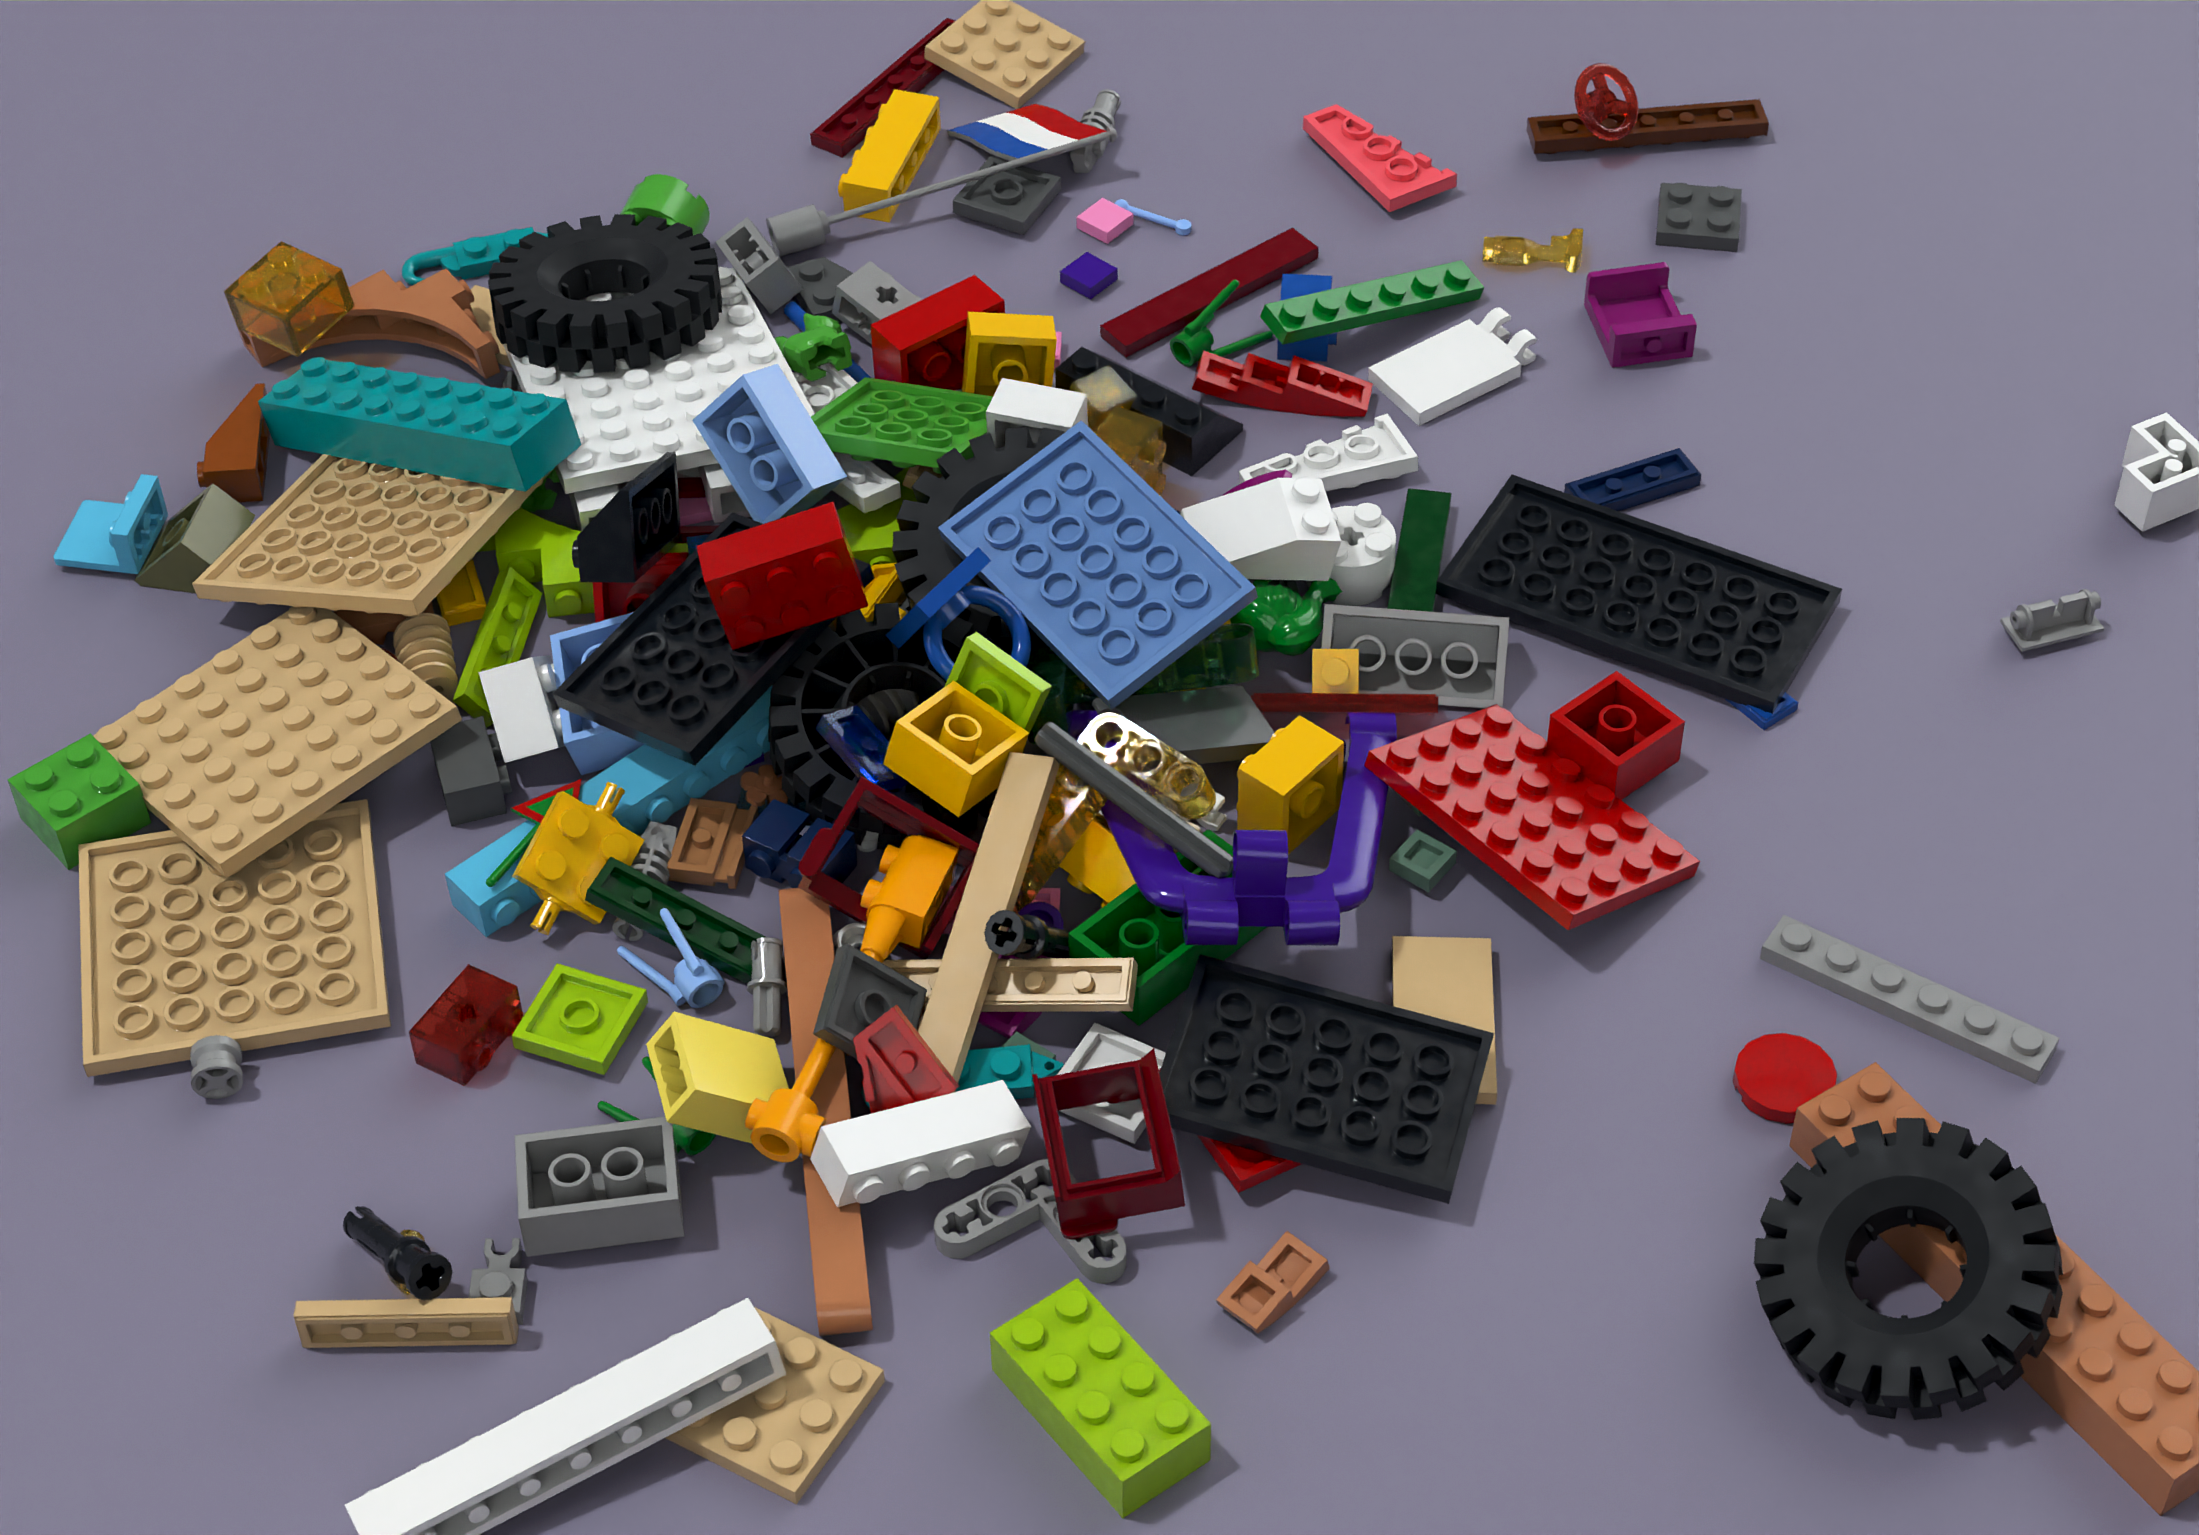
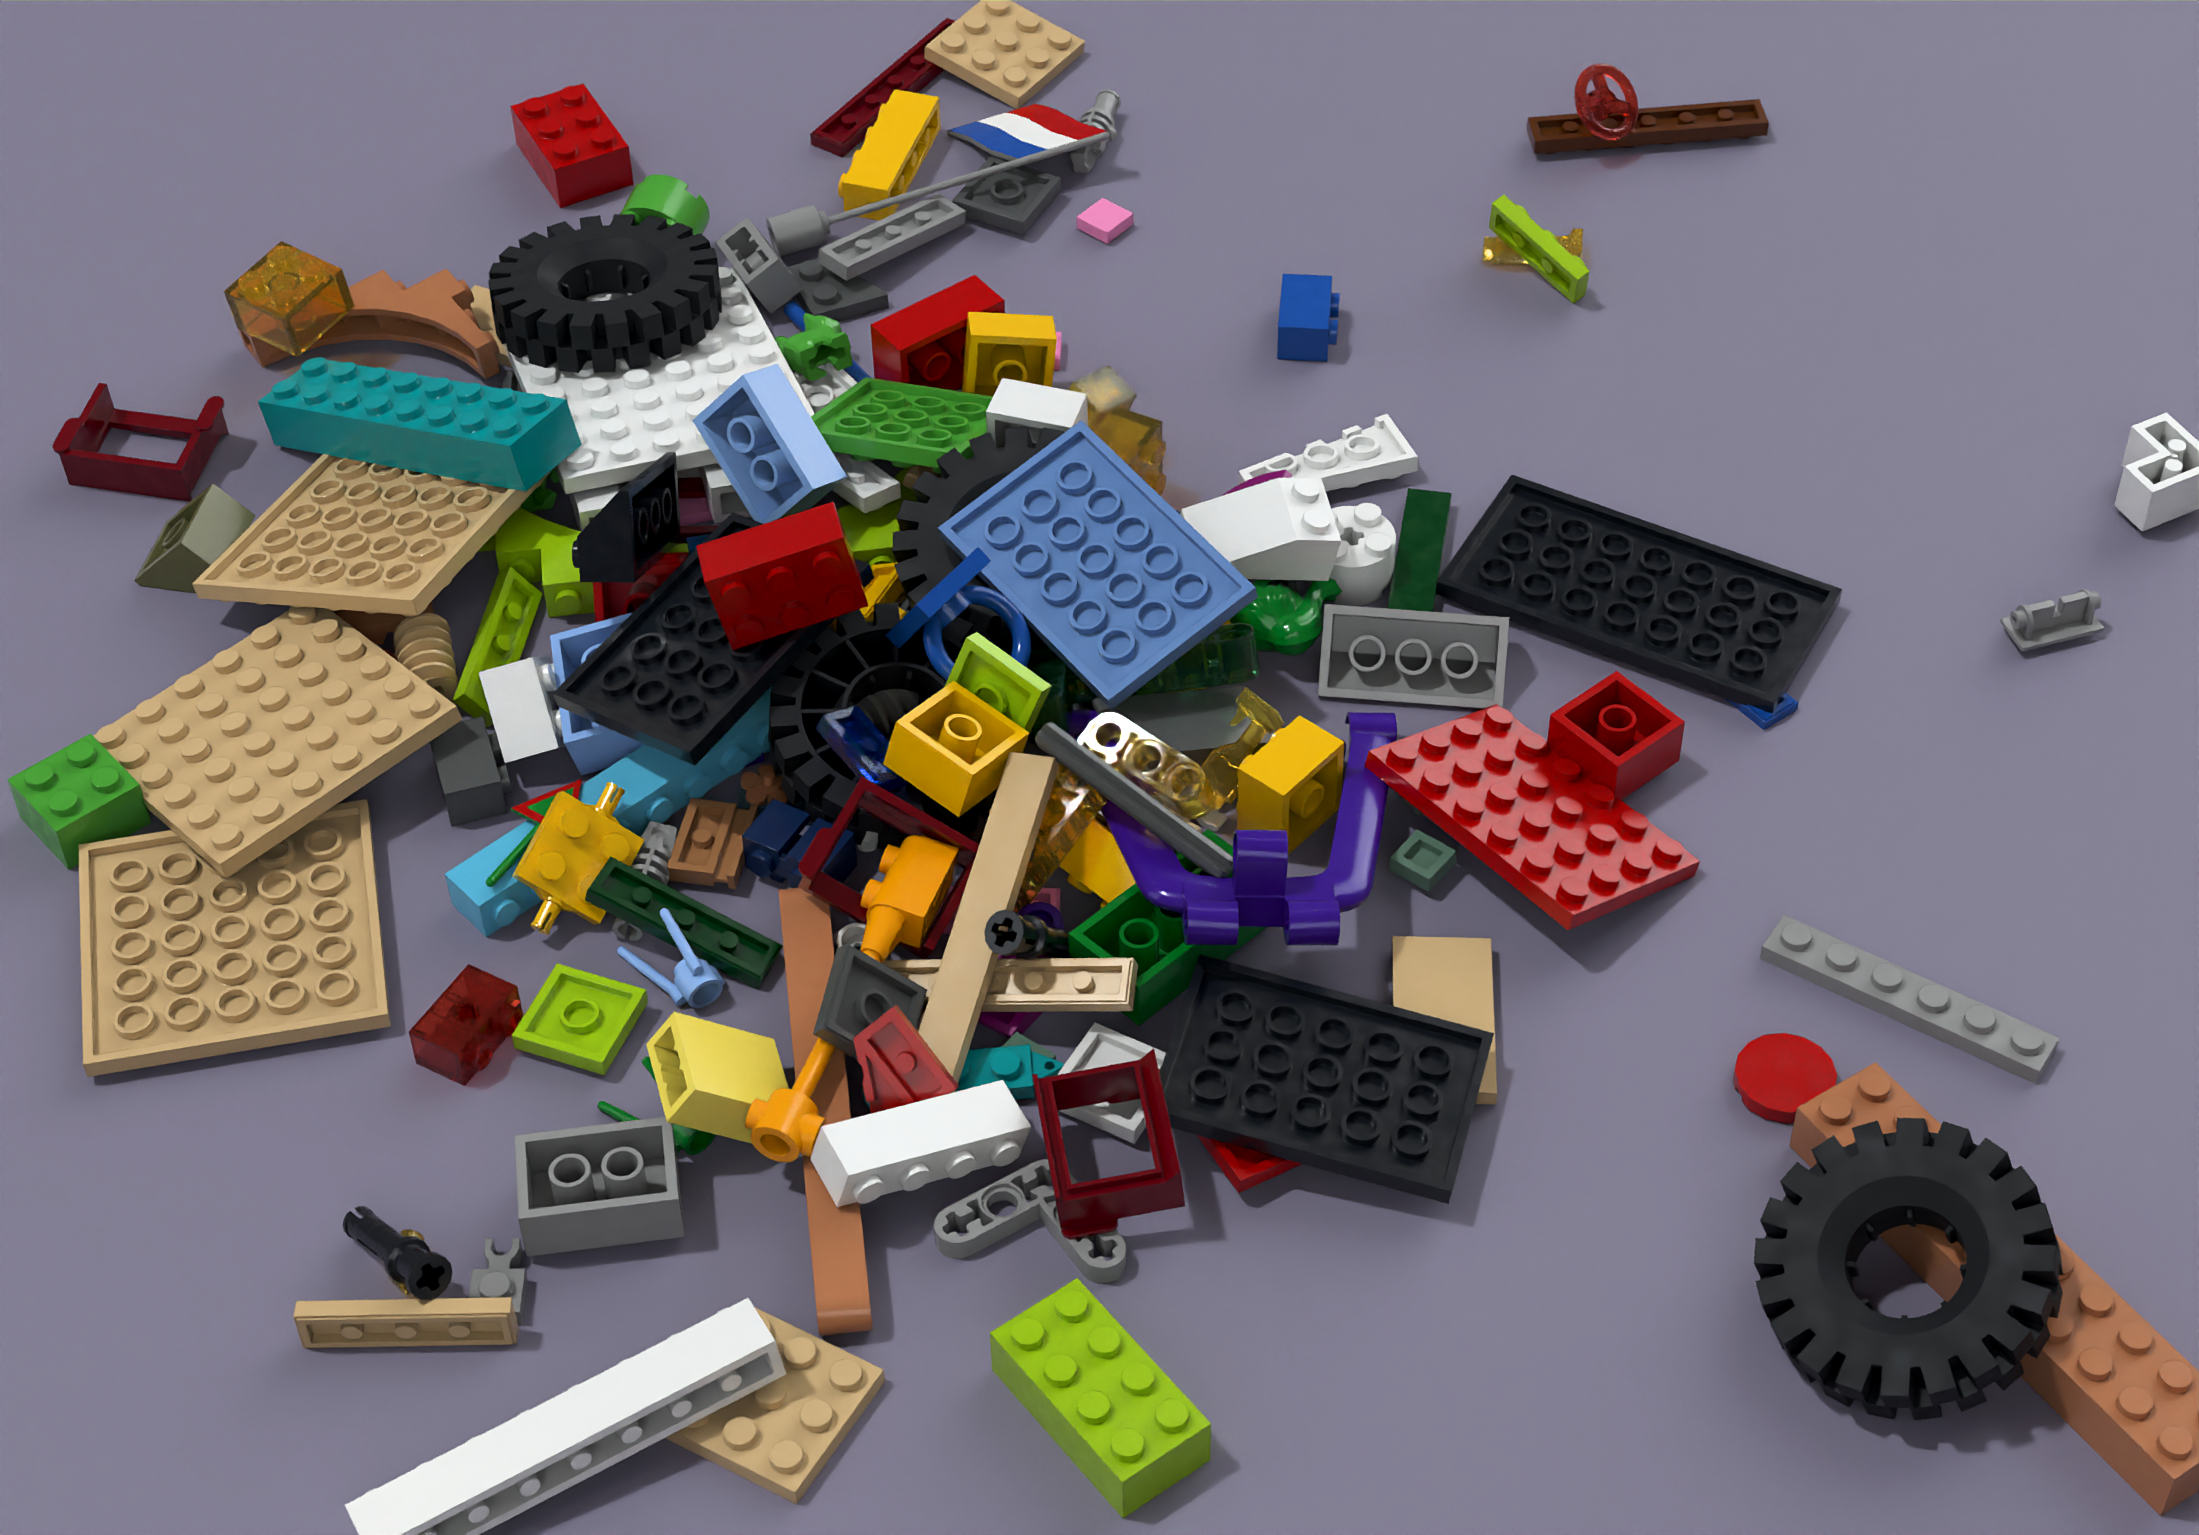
(83, 436): none -> dark red piece
(115, 534): medium azure bracket -> none
(216, 1067): light grey wheel -> none
(239, 451): dark orange slope -> none
(463, 597): yellow tile -> none
(466, 257): teal plate -> none
(572, 145): none -> red brick
(767, 985): light grey axle -> none
(869, 297): light grey brick -> none
(891, 236): none -> light grey plate
(1088, 275): dark purple tile -> none
(1181, 227): light blue hinge -> none
(1185, 302): dark red tile -> none
(1188, 427): black slope -> none
(1196, 337): green plant -> none
(1225, 760): none -> clear yellow piece
(1275, 1284): nougat slope -> none
(1298, 389): red slope -> none
(1335, 671): yellow plate -> none
(1343, 703): clear red tile -> none
(1371, 302): green plate -> none
(1376, 160): coral wing -> none
(1453, 367): white tile -> none
(1539, 248): none -> lime plate
(1638, 315): magenta panel -> none
(1638, 481): dark blue tile -> none
(1698, 217): dark grey plate -> none

